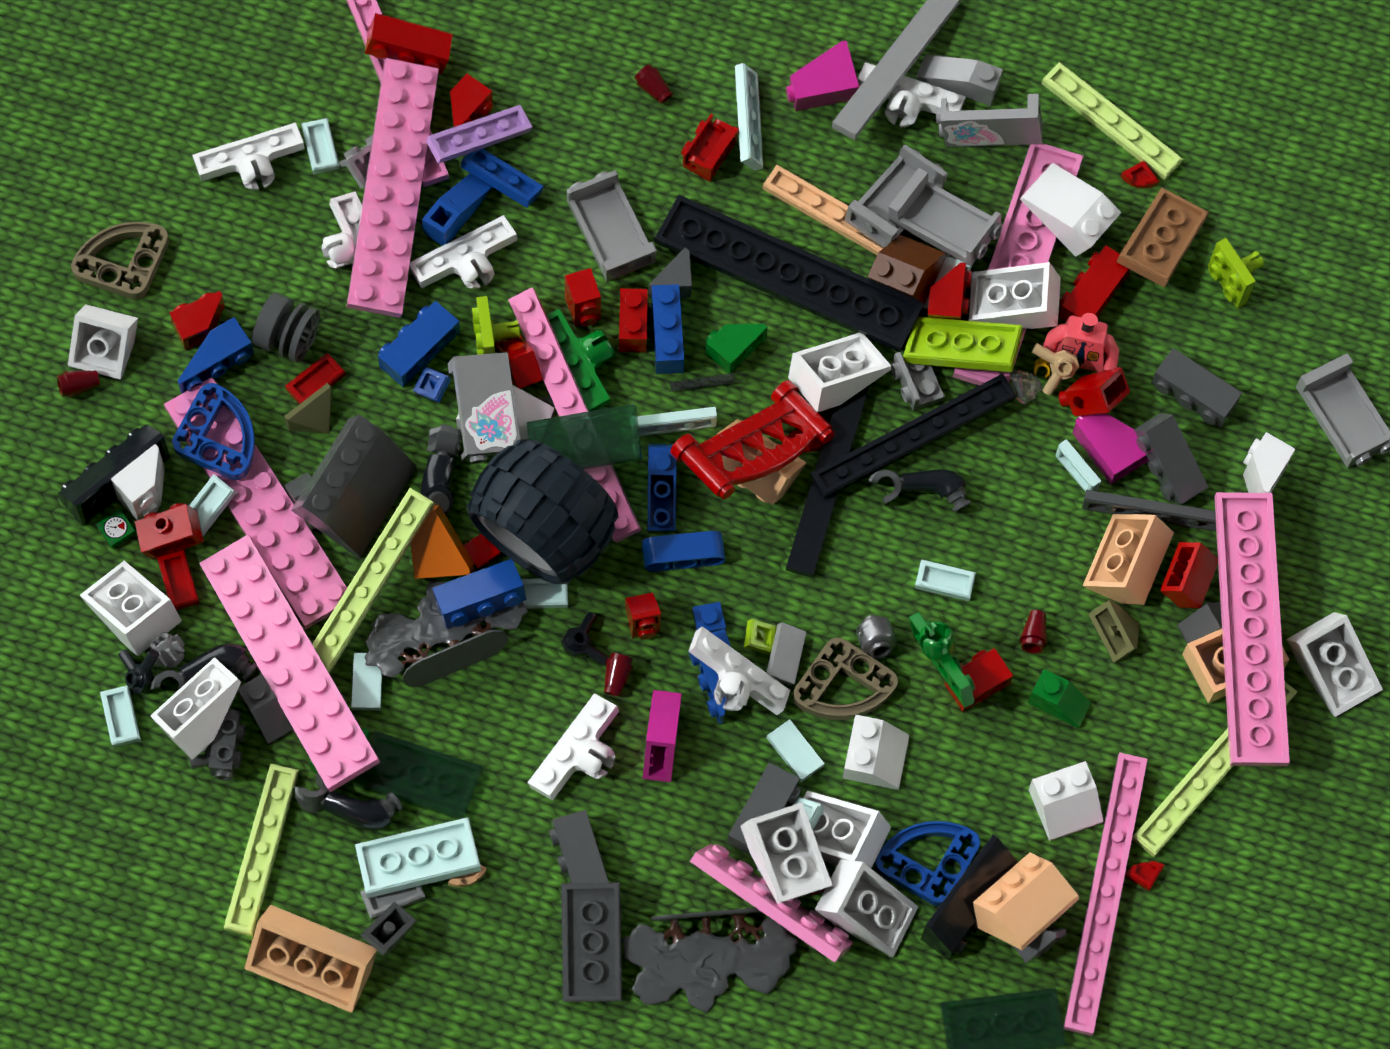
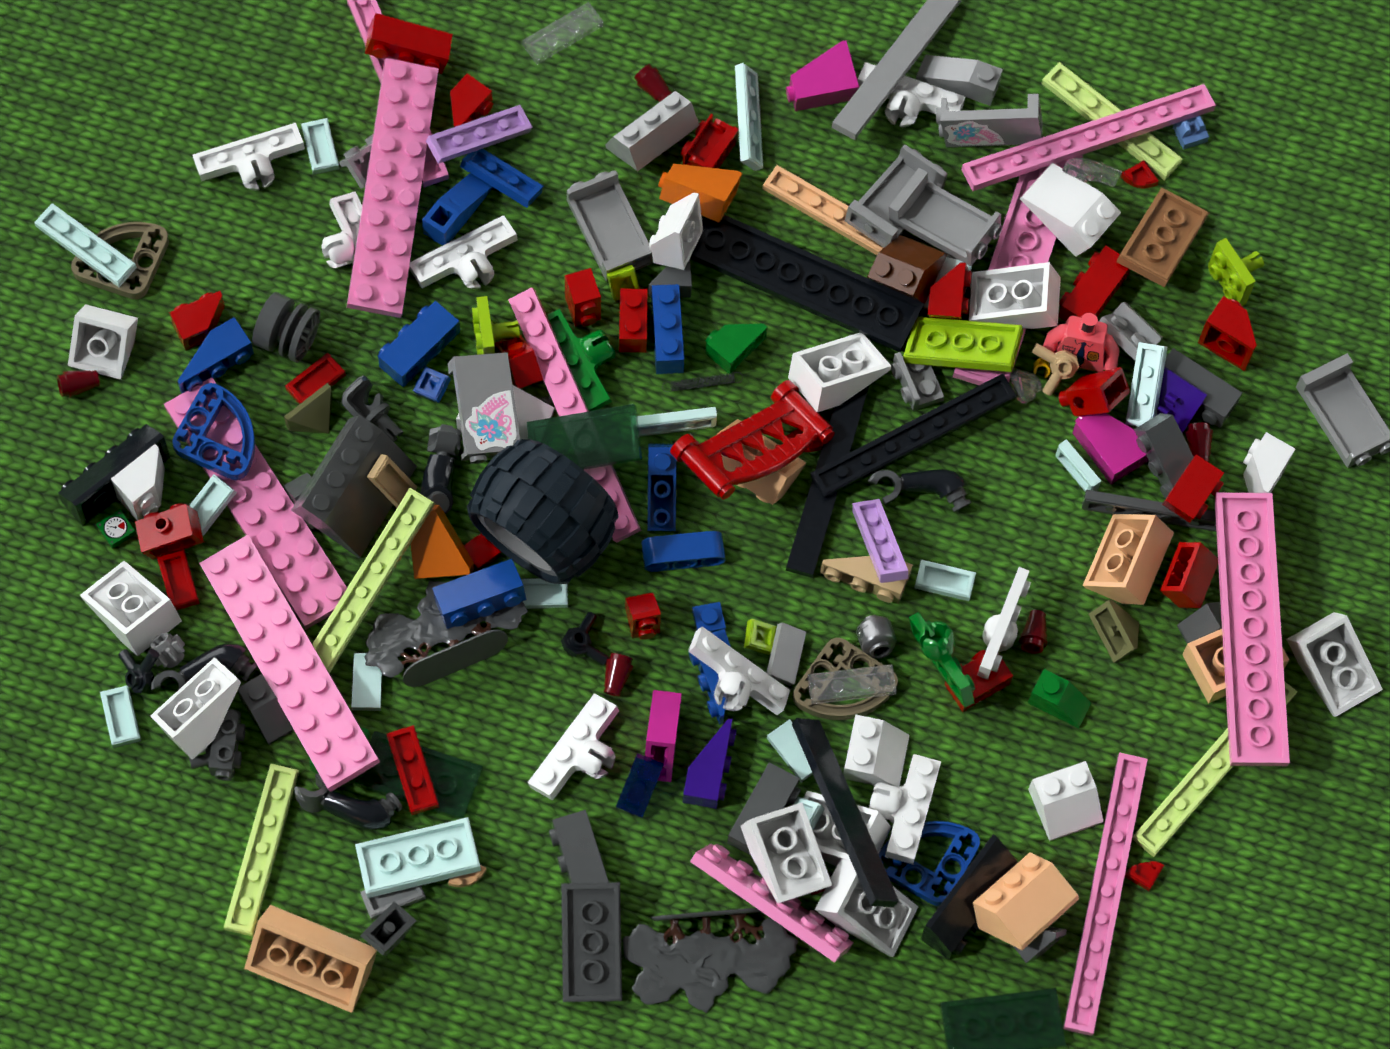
(85, 245): none -> light aqua tile
(356, 402): none -> dark grey piece
(390, 480): none -> tan tile
(412, 770): none -> red tile
(562, 33): none -> clear tile
(622, 278): none -> lime tile
(640, 785): none -> clear blue plate
(654, 131): none -> light grey slope
(678, 233): none -> white slope
(705, 773): none -> dark purple slope
(714, 186): none -> orange slope
(845, 813): none -> black tile
(851, 684): none -> clear tile
(862, 577): none -> tan slope
(880, 541): none -> lavender plate
(907, 807): none -> white plate
(1002, 629): none -> white plate
(1088, 137): none -> bright pink plate
(1091, 170): none -> clear tile
(1129, 329): none -> light grey bracket
(1146, 383): none -> light aqua tile
(1179, 398): none -> dark purple piece
(1191, 132): none -> medium blue tile
(1193, 489): none -> red brick
(1200, 439): none -> dark red cone
(1229, 333): none -> red slope

